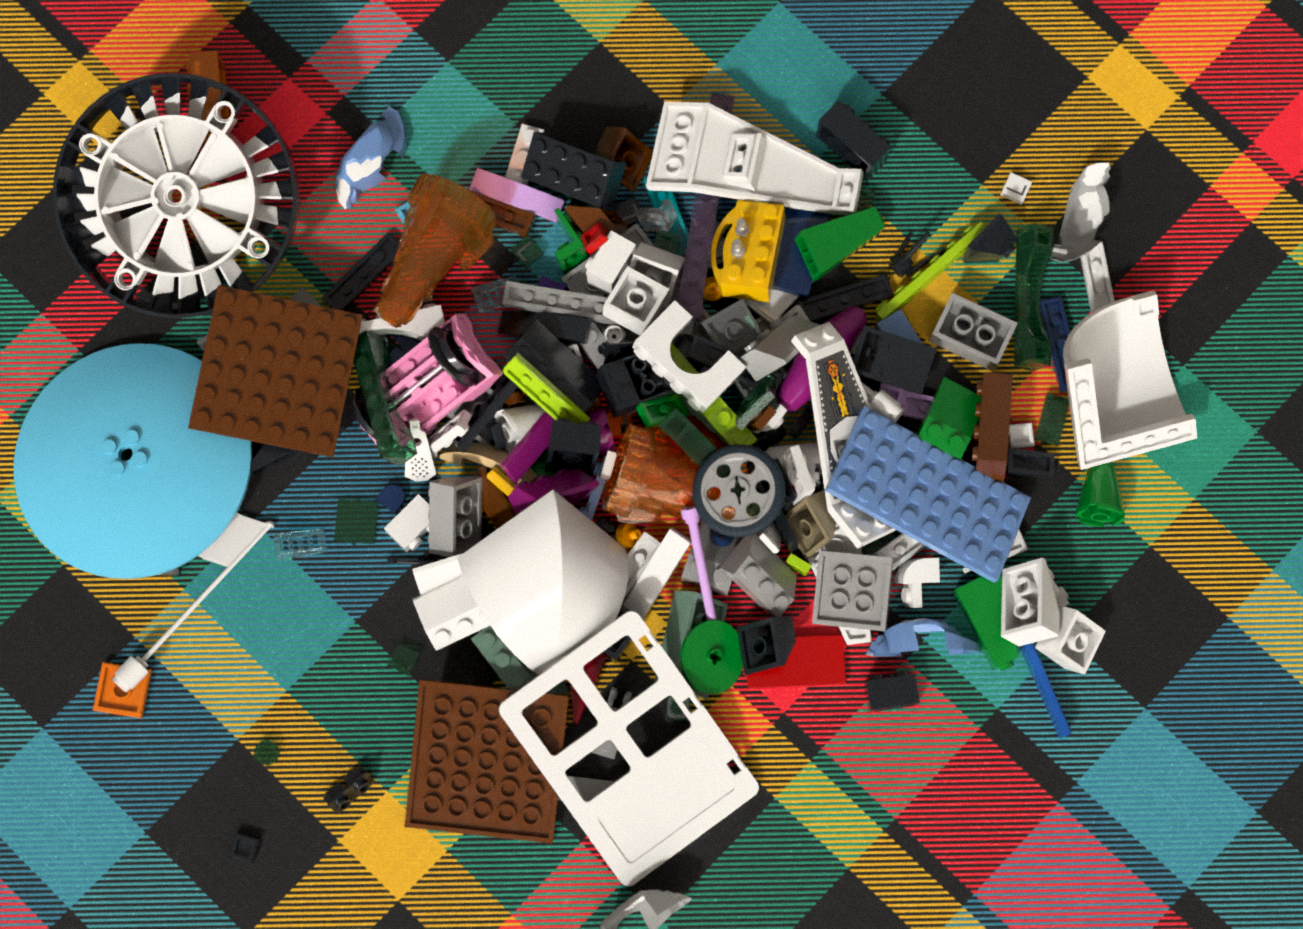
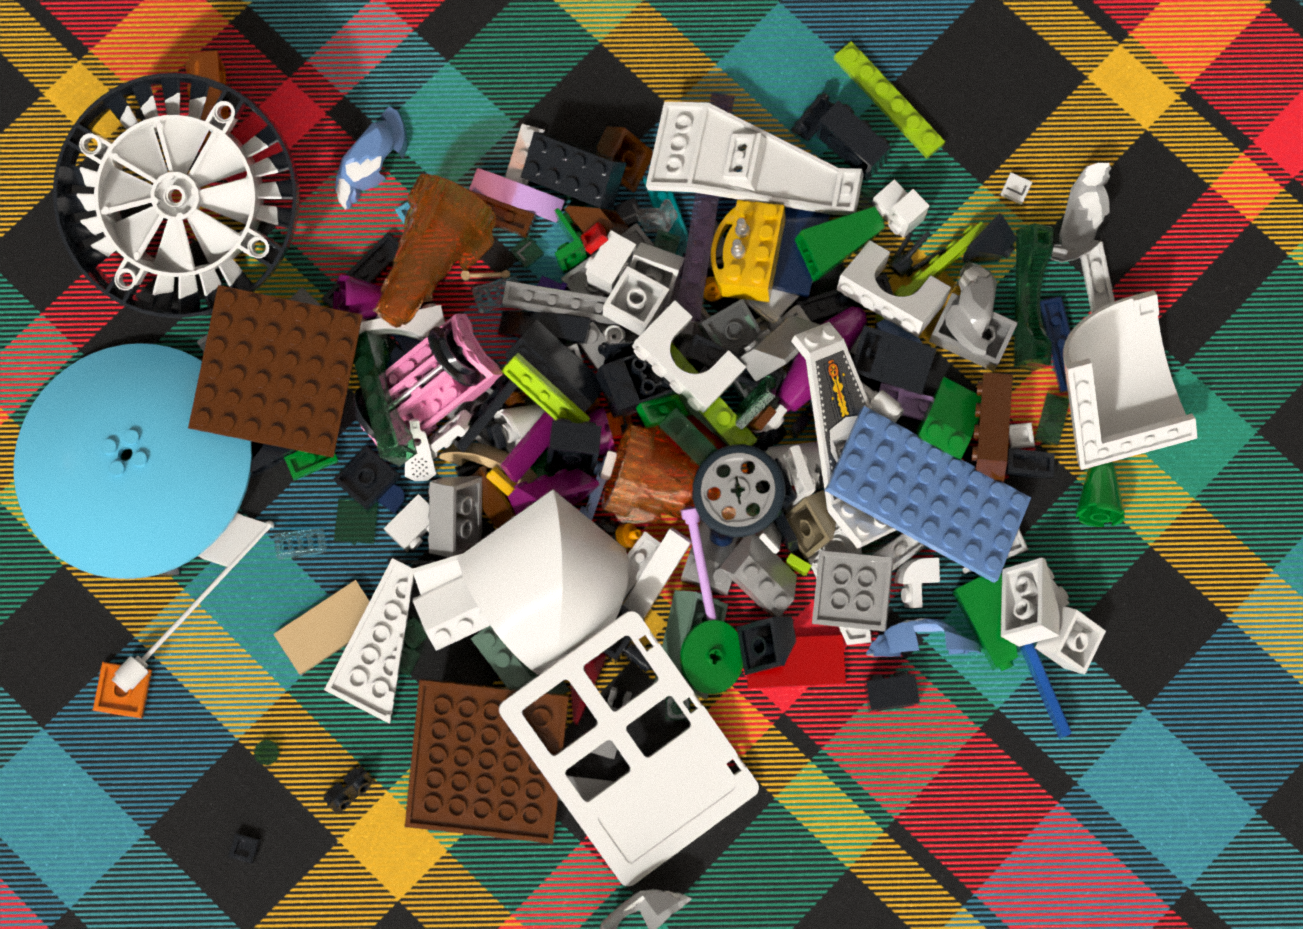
(305, 463): none -> green plate
(323, 628): none -> tan tile
(356, 296): none -> magenta cone
(366, 478): none -> black tile
(372, 658): none -> white wing
(414, 634): none -> clear green tile
(466, 275): none -> tan hinge
(467, 469): none -> black pin
(636, 656): none -> black pin
(808, 123): none -> black hinge
(889, 100): none -> lime plate
(900, 209): none -> white brick
(908, 312): none -> white arch
(975, 308): none -> light grey animal

